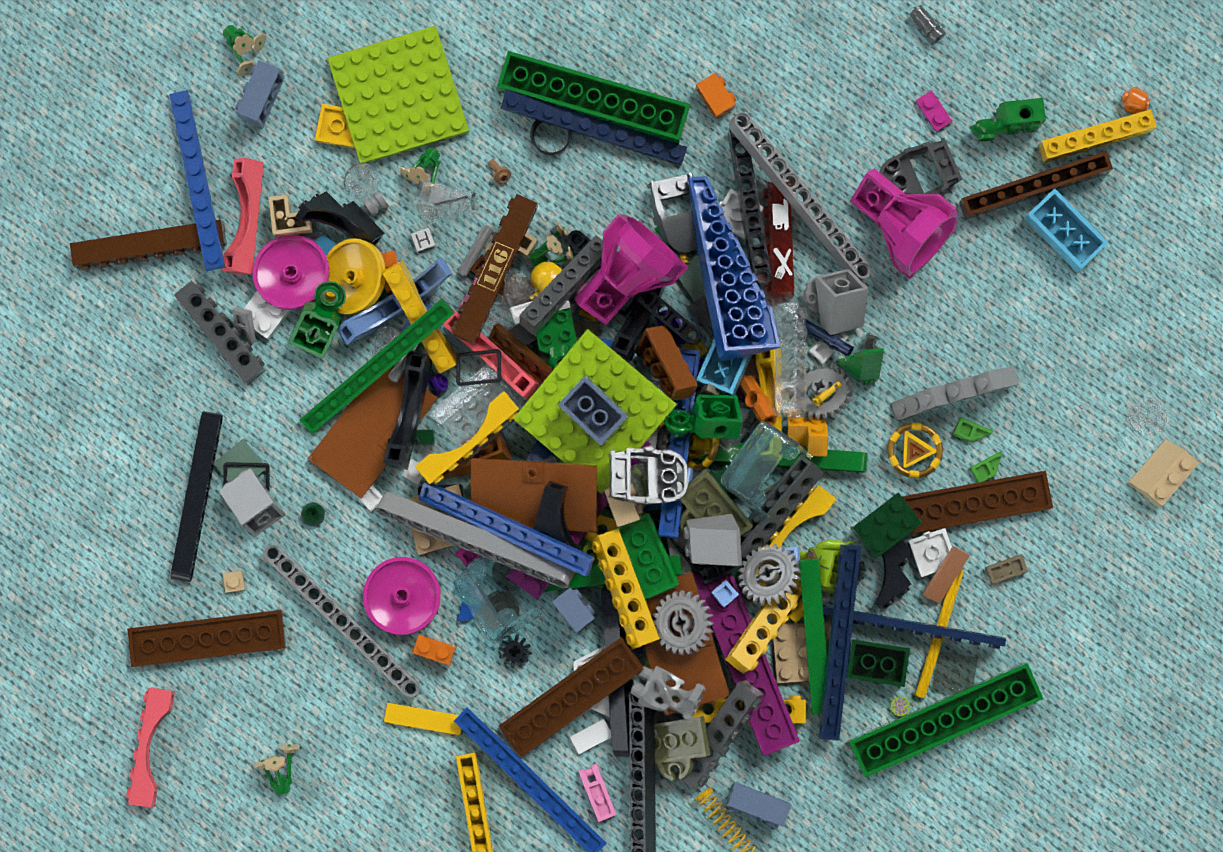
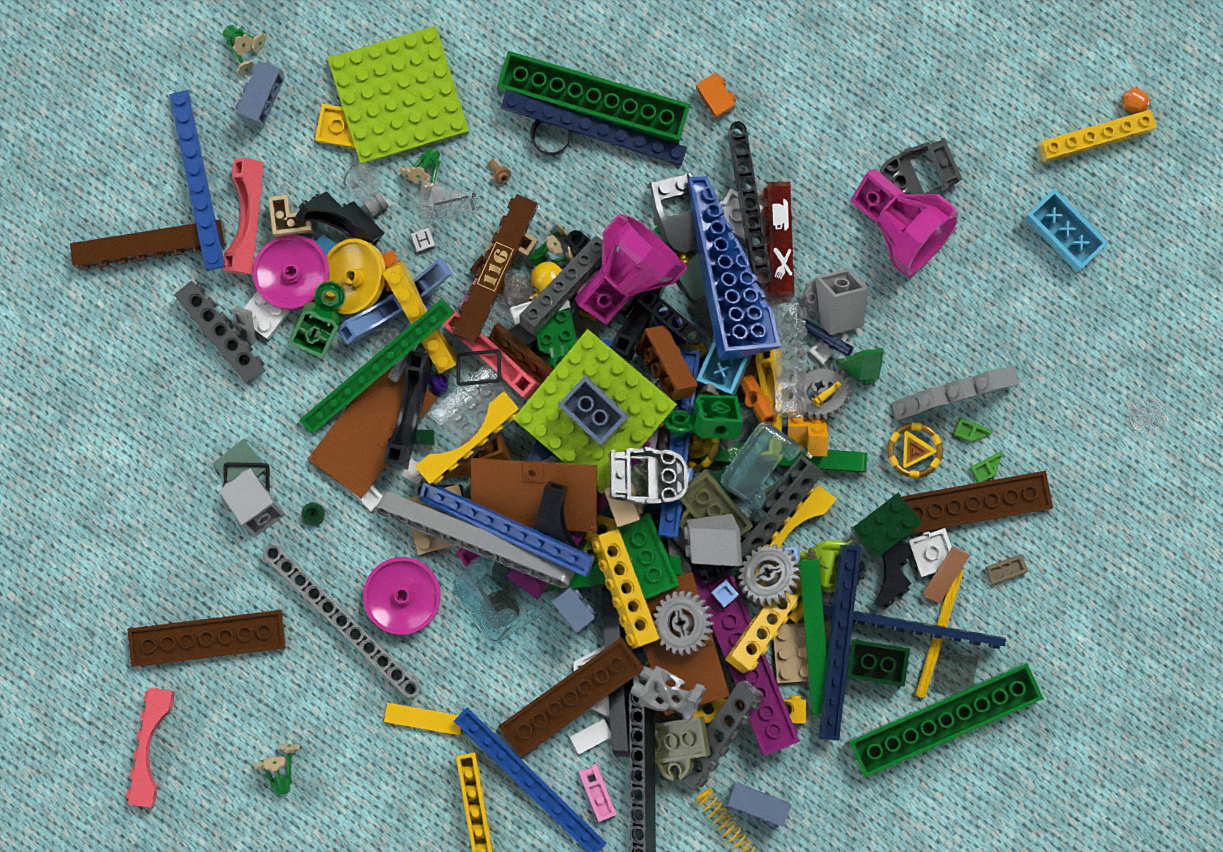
(196, 496): black beam -> none
(234, 581): tan plate -> none
(434, 649): orange brick -> none
(465, 614): blue tile -> none
(475, 250): light grey axle -> none
(518, 656): black gear -> none
(798, 187): light grey beam -> none
(868, 342): clear smoke piece -> none
(900, 706): lime tile -> none
(927, 25): dark grey axle -> none
(933, 111): dark pink plate -> none
(1010, 120): green brick -> none
(1035, 185): reddish brown brick -> none
(1163, 473): tan slope -> none

